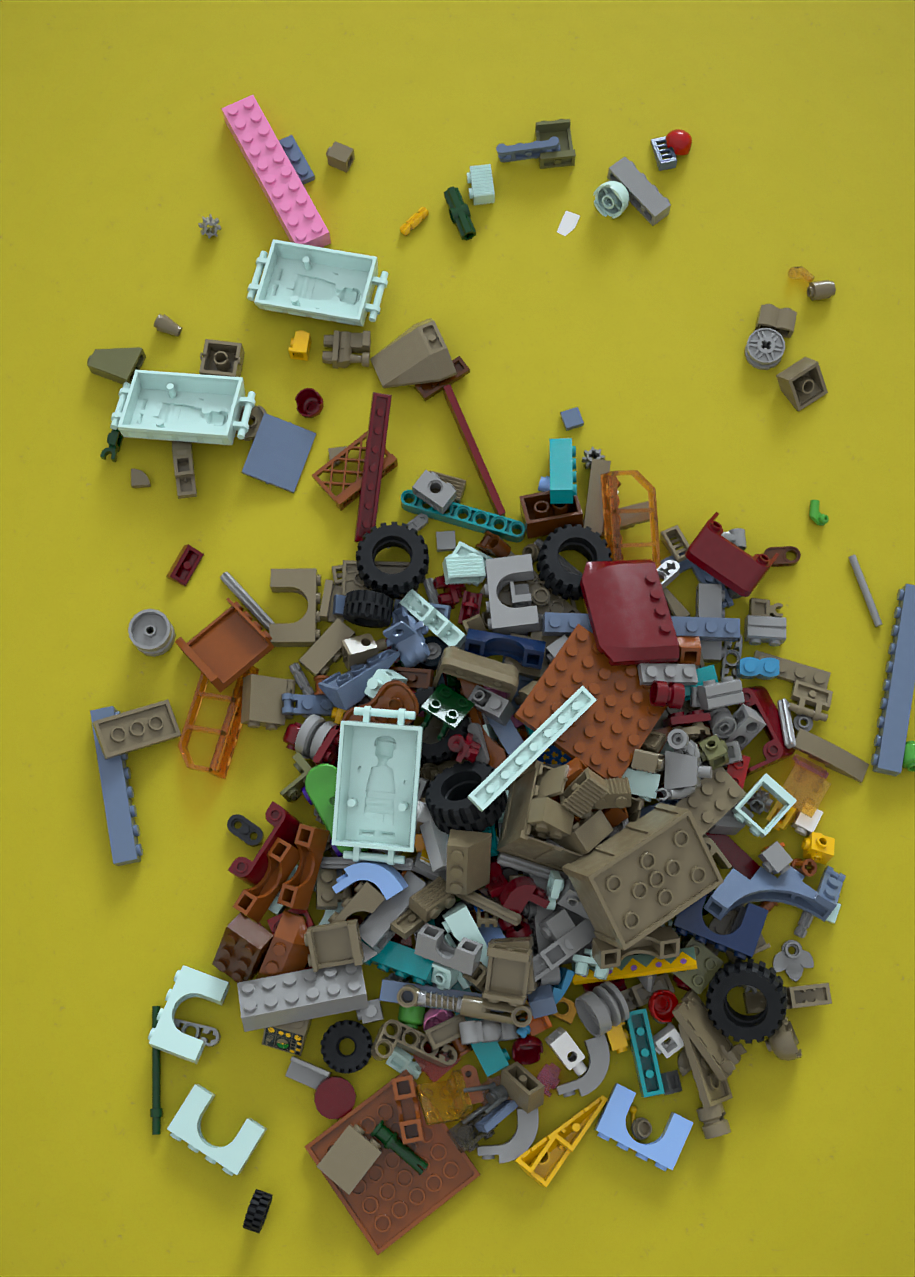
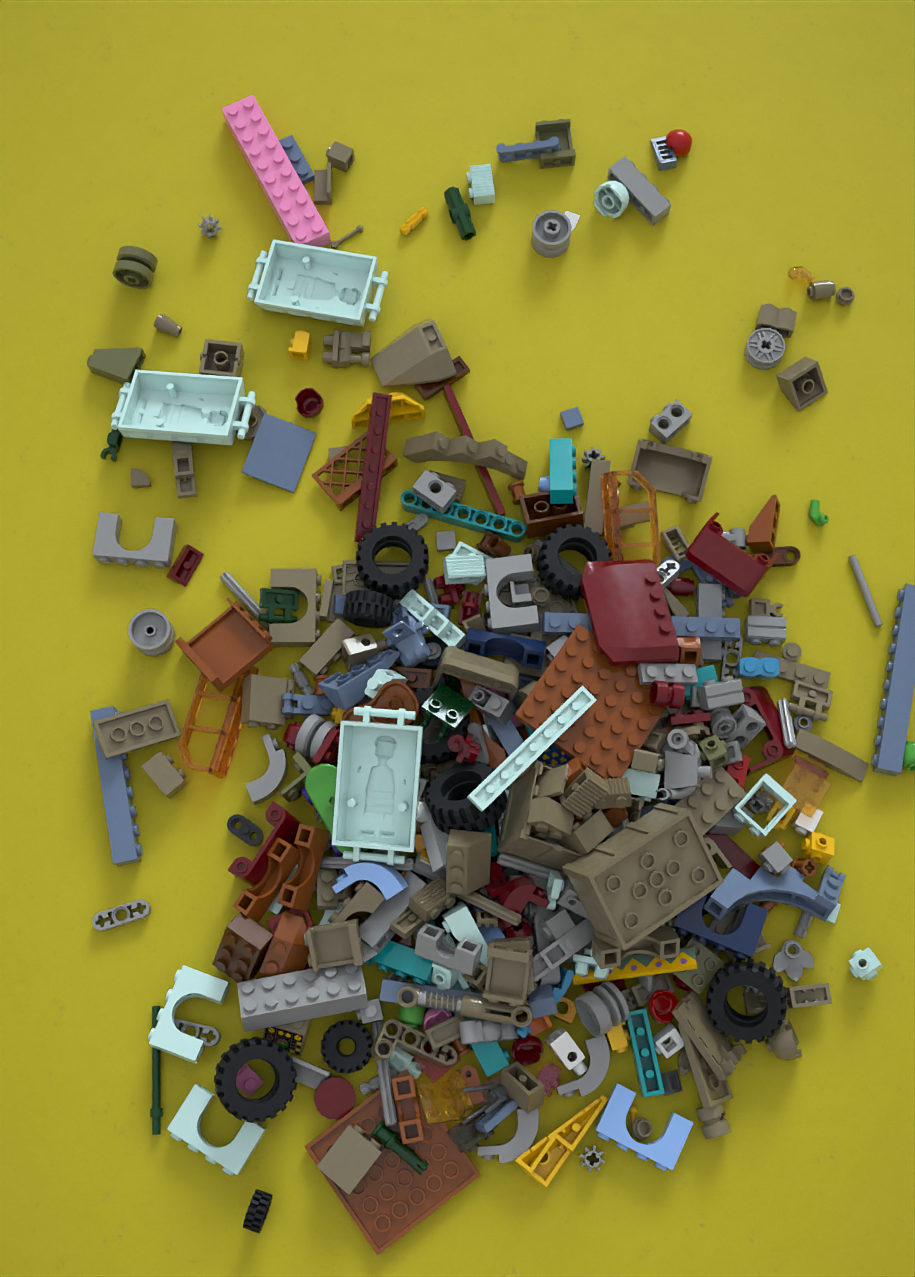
(106, 914): none -> light grey beam
(135, 267): none -> olive wheel
(157, 553): none -> light grey arch
(165, 775): none -> dark tan brick
(248, 1080): none -> bright pink bracket
(273, 779): none -> light grey arch
(275, 1099): none -> black tyre
(278, 599): none -> dark green plate
(323, 186): none -> dark tan panel
(334, 244): none -> dark tan hinge
(374, 1084): none -> light grey axle
(385, 1081): none -> light grey axle
(401, 409): none -> yellow wedge
(465, 450): none -> dark tan arch
(517, 490): none -> dark orange bush
(551, 233): none -> light grey wheel
(595, 1163): none -> light grey gear
(671, 469): none -> dark tan windscreen
(673, 424): none -> light grey brick
(681, 587): none -> dark red brick
(764, 528): none -> dark orange slope
(791, 652): none -> dark tan plate
(845, 296): none -> dark tan plate
(871, 968): none -> light aqua brick

